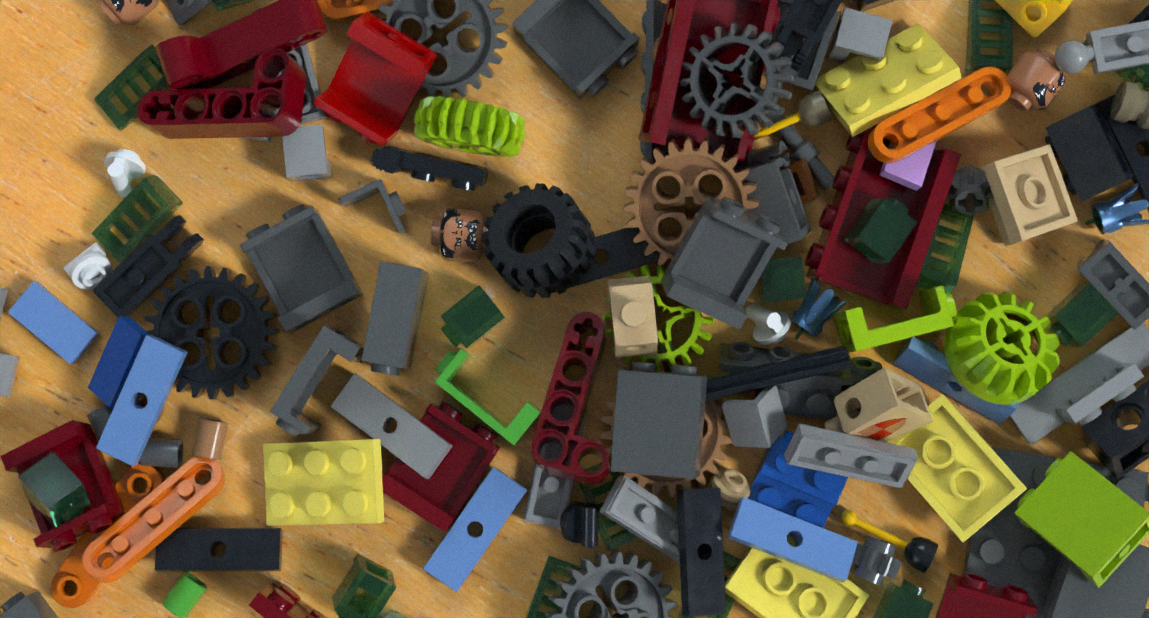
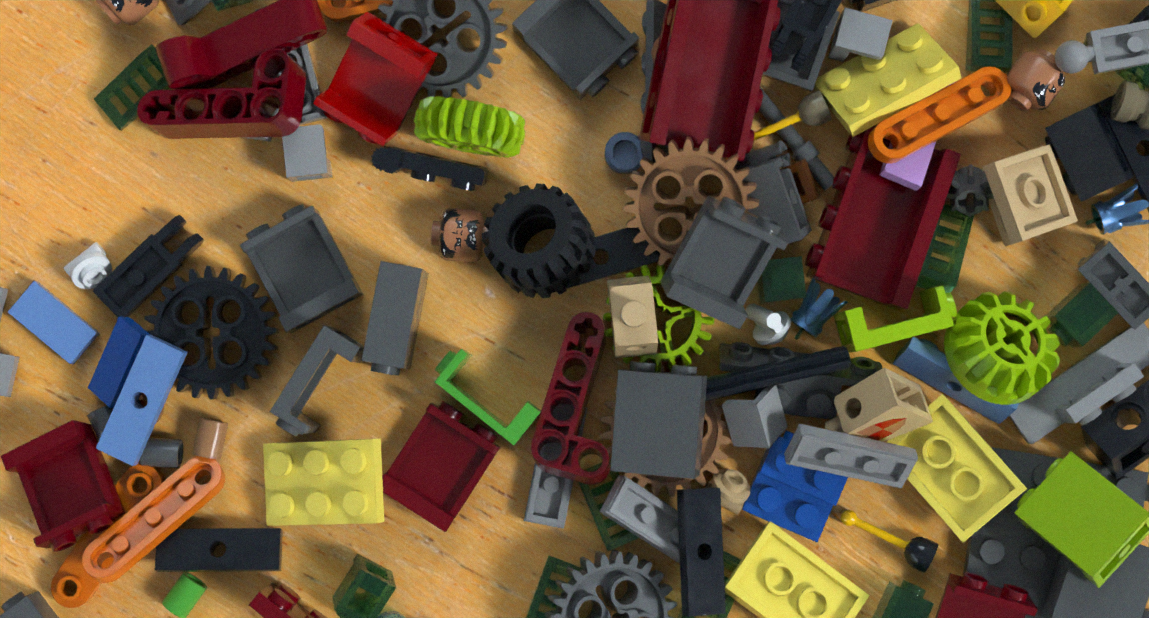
(54, 490): clear green brick -> none
(122, 168): white plate -> none
(160, 193): clear green slope -> none
(374, 411): light grey tile -> none
(391, 200): dark grey bracket -> none
(462, 550): medium blue tile -> none
(471, 318): clear green brick -> none
(580, 523): black plate -> none
(623, 153): none -> sand blue tile
(707, 61): dark grey gear -> none
(814, 547): medium blue tile -> none
(875, 561): dark grey gear -> none
(881, 229): clear green brick -> none

